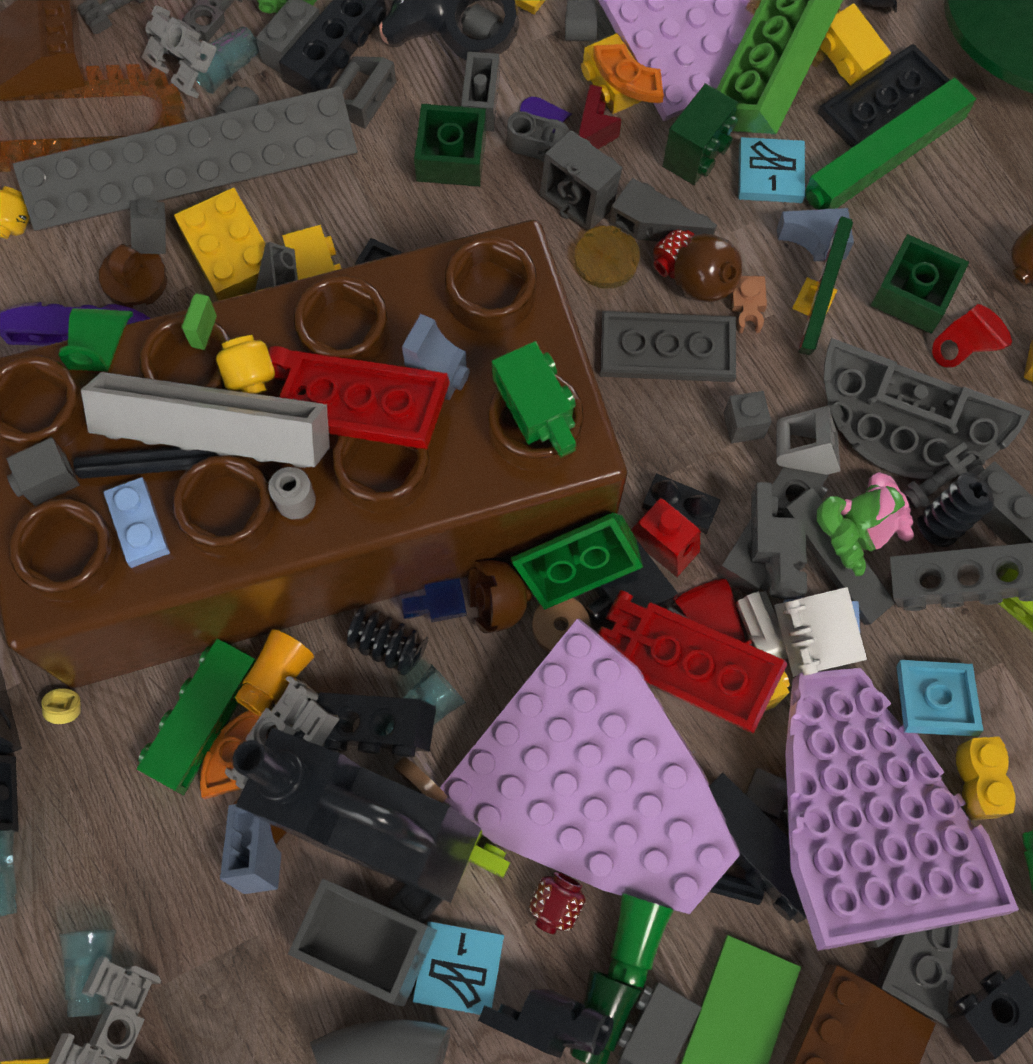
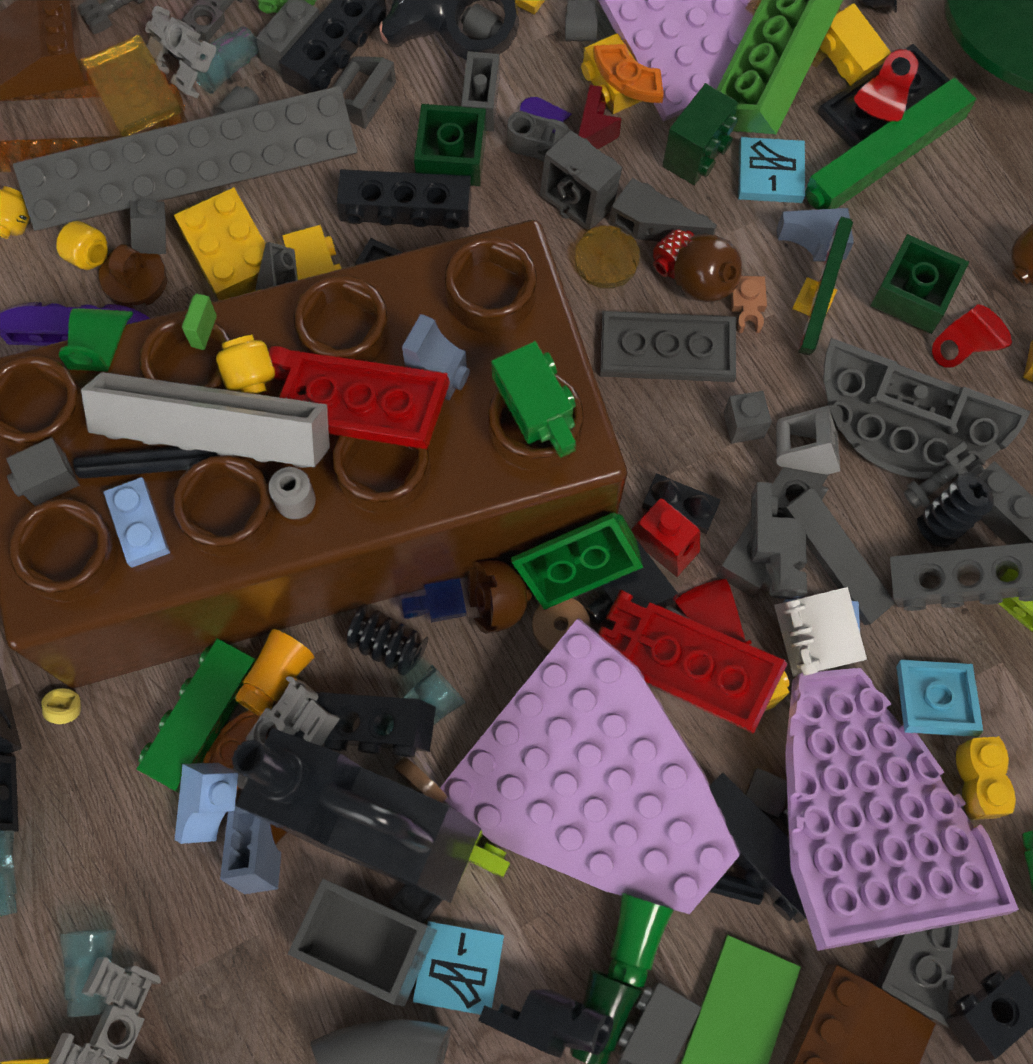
(82, 245): none -> yellow head
(131, 86): none -> clear yellow tile
(204, 799): none -> light blue arch
(391, 188): none -> black brick
(557, 903): dark red head -> none
(762, 624): white piece -> none
(866, 521): bright green hair -> none
(888, 92): none -> red piece

